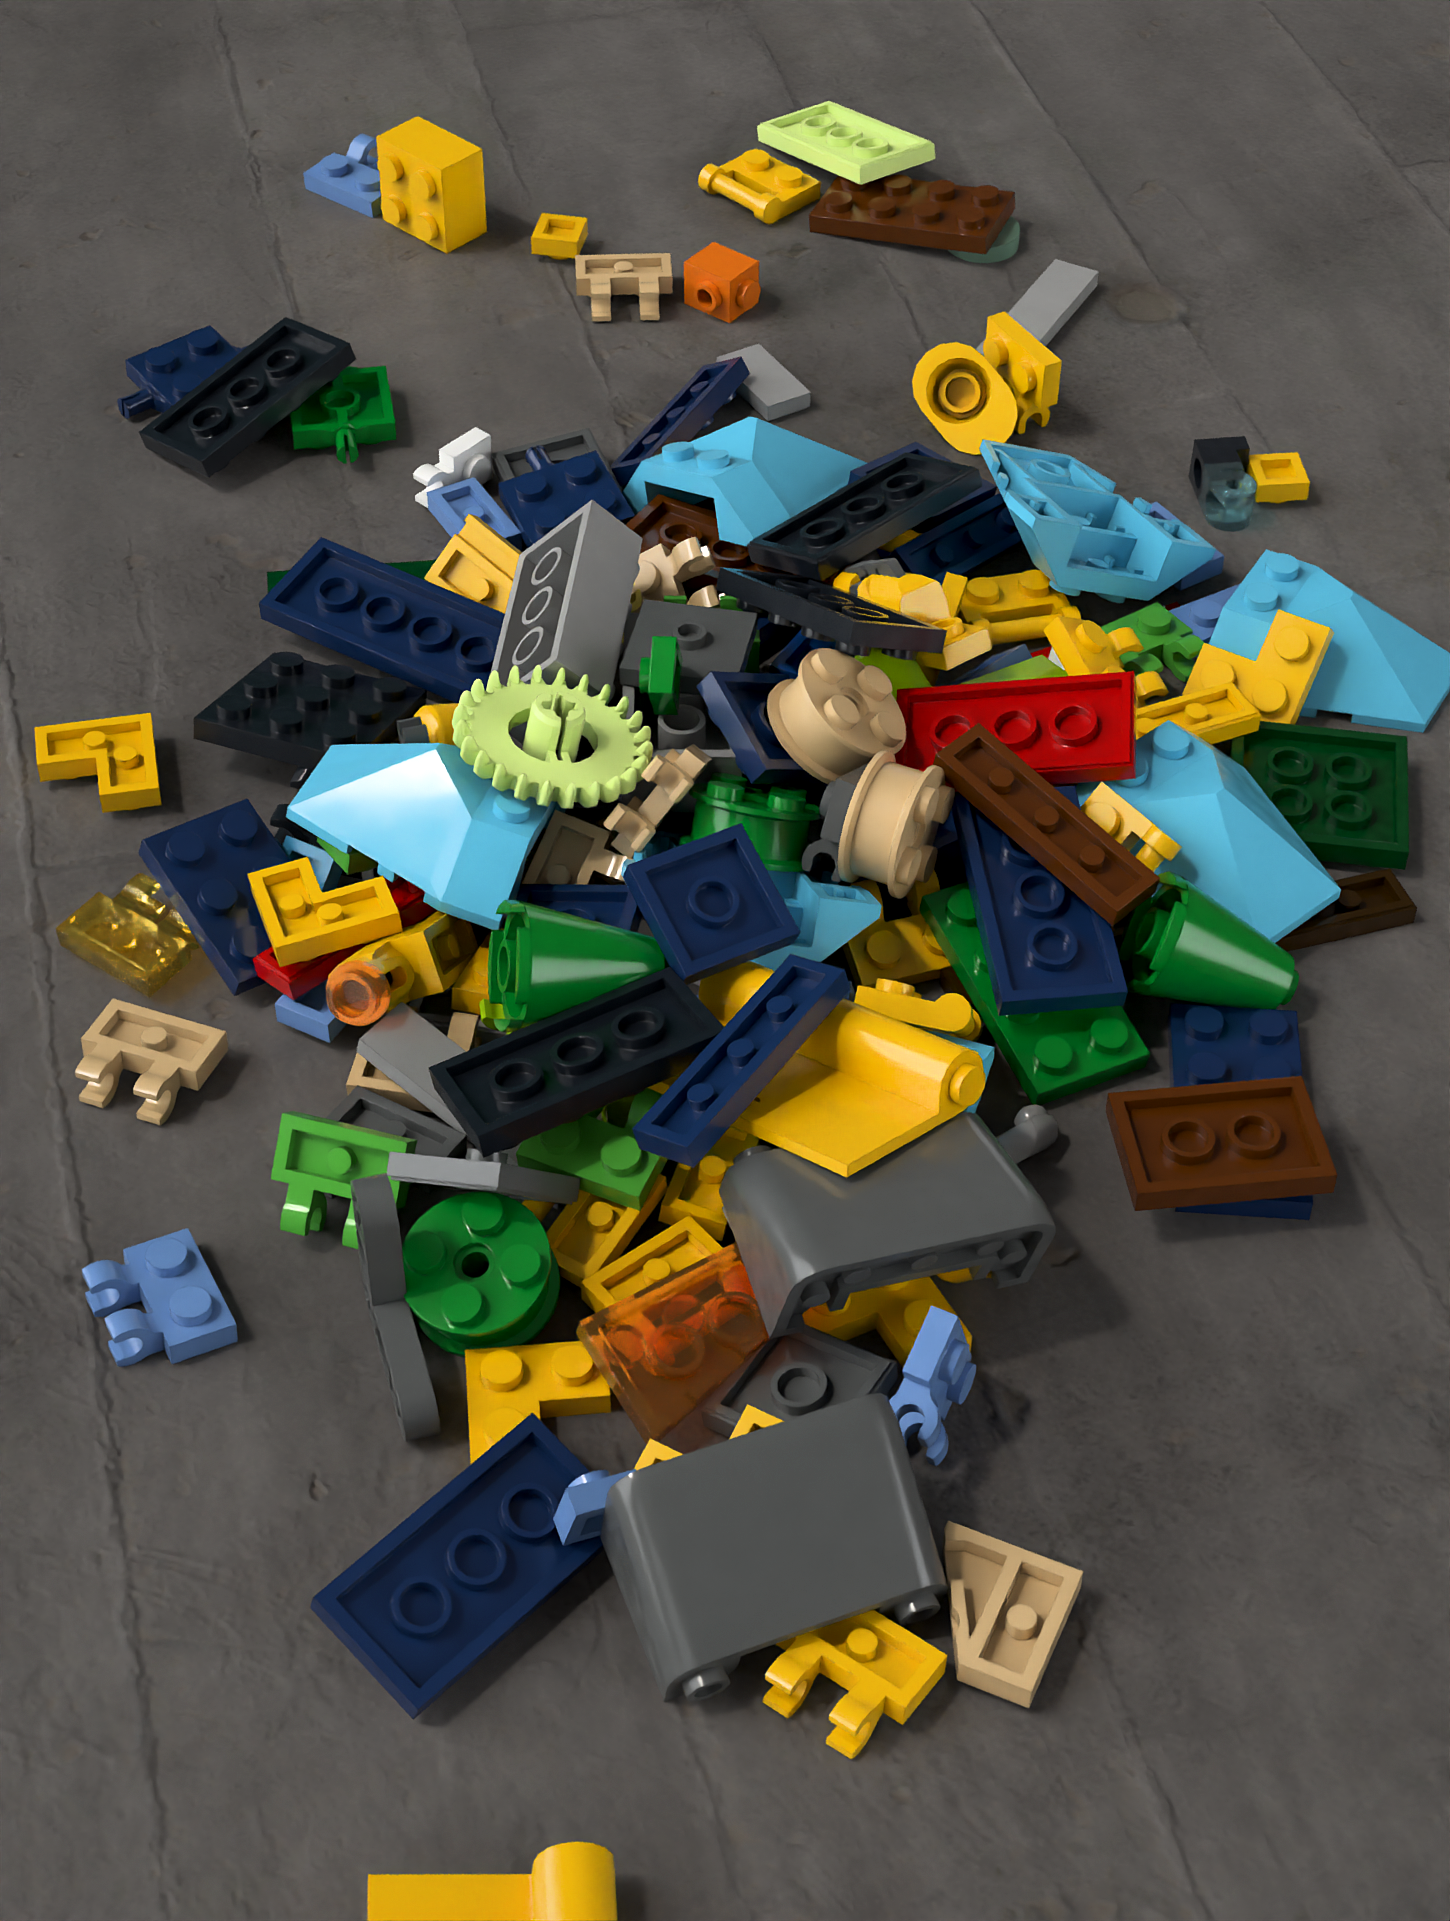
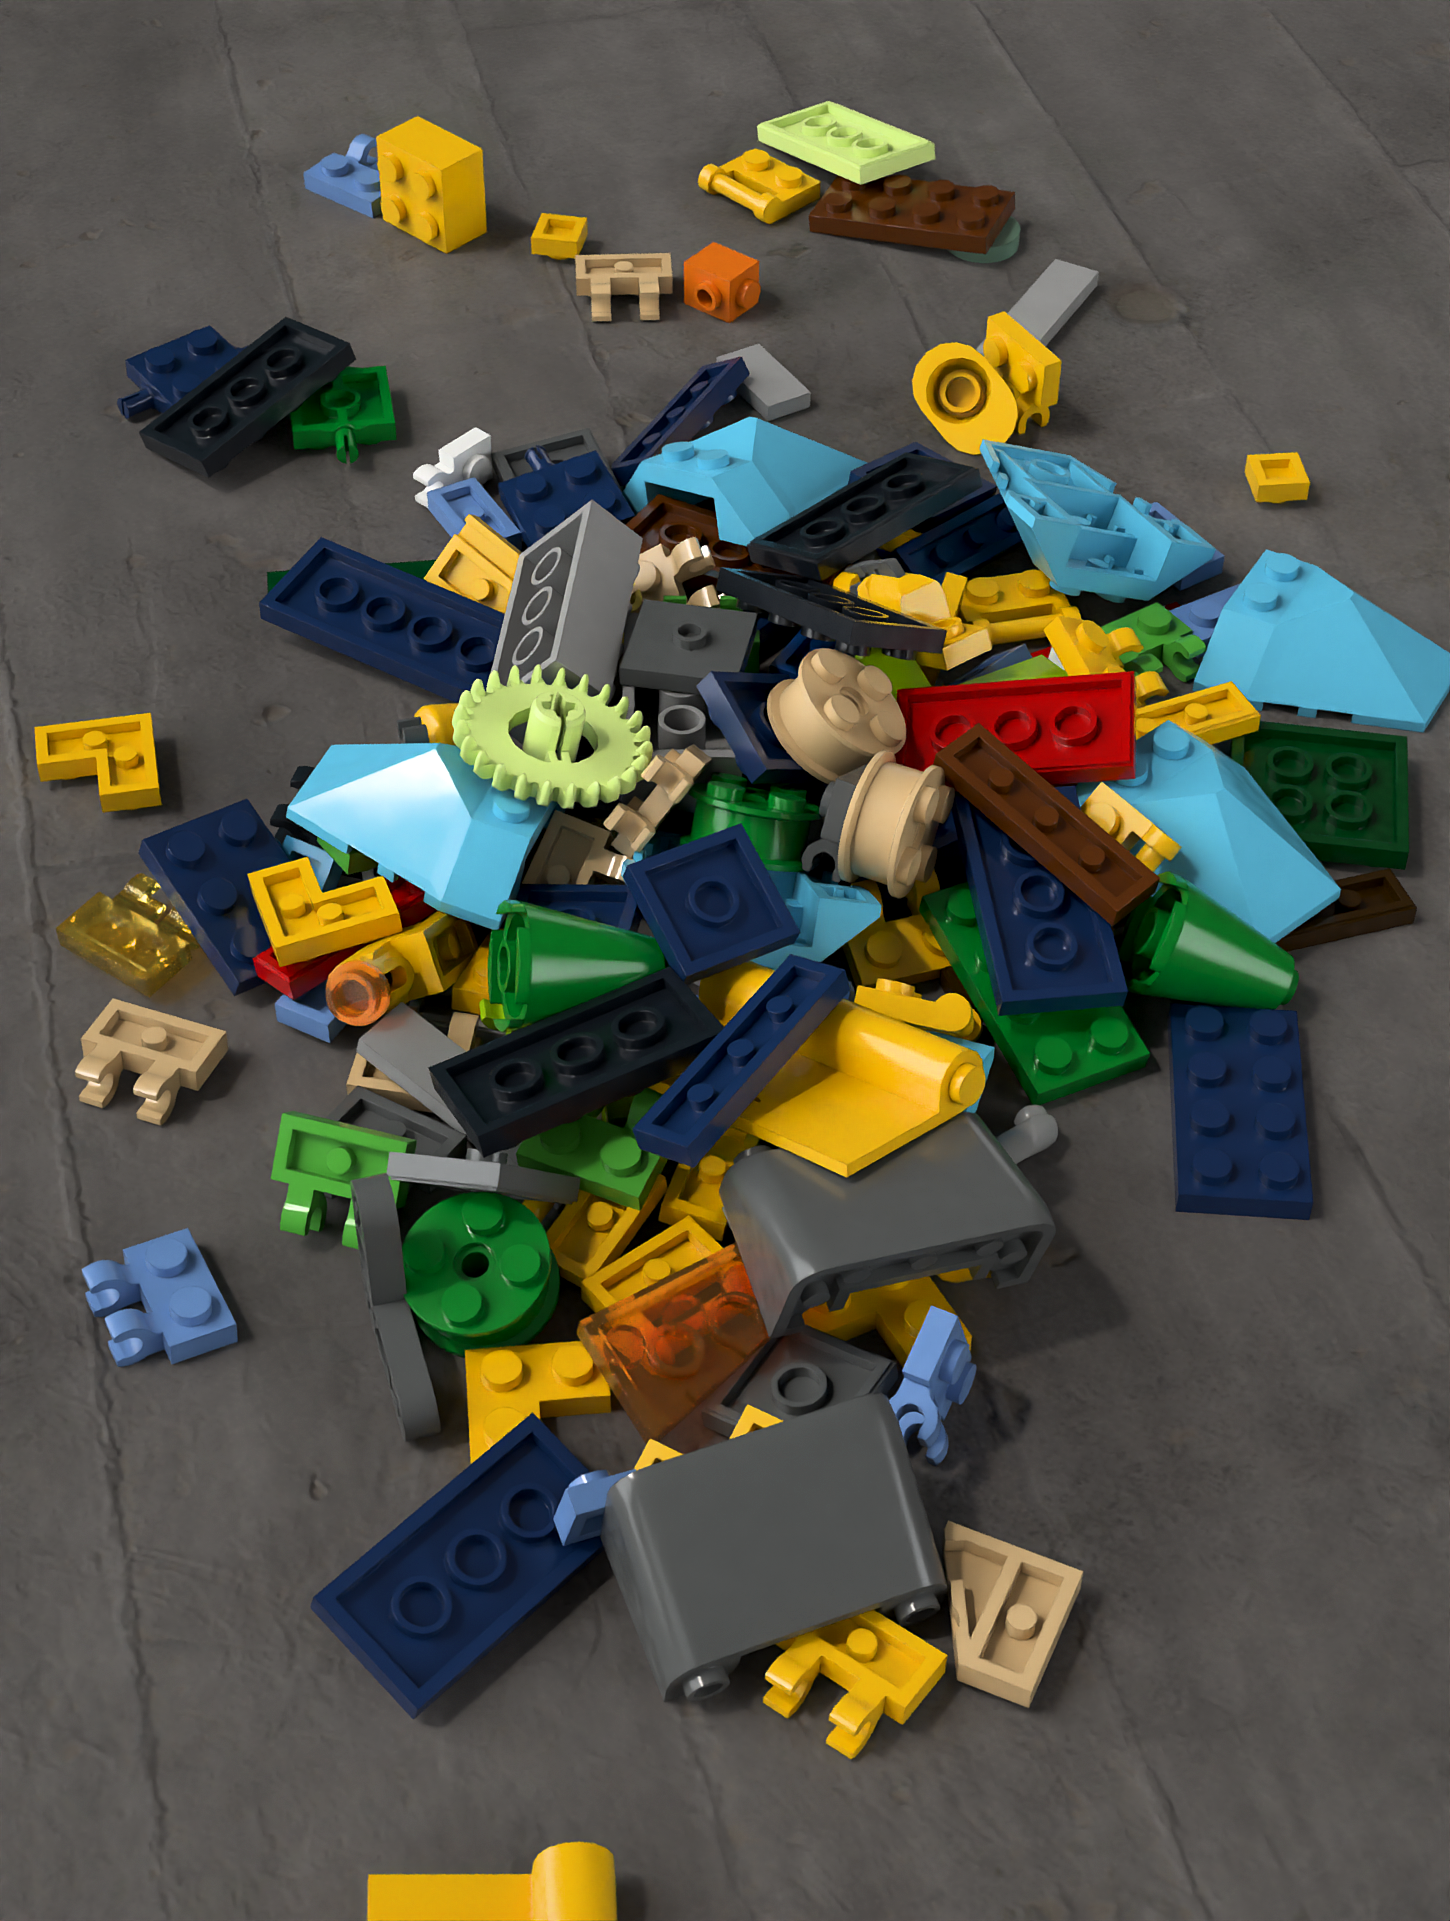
(301, 708): black plate -> none
(662, 675): green plate -> none
(1220, 1143): reddish brown plate -> none
(1222, 482): clear light blue leg -> none
(1280, 675): yellow plate -> none

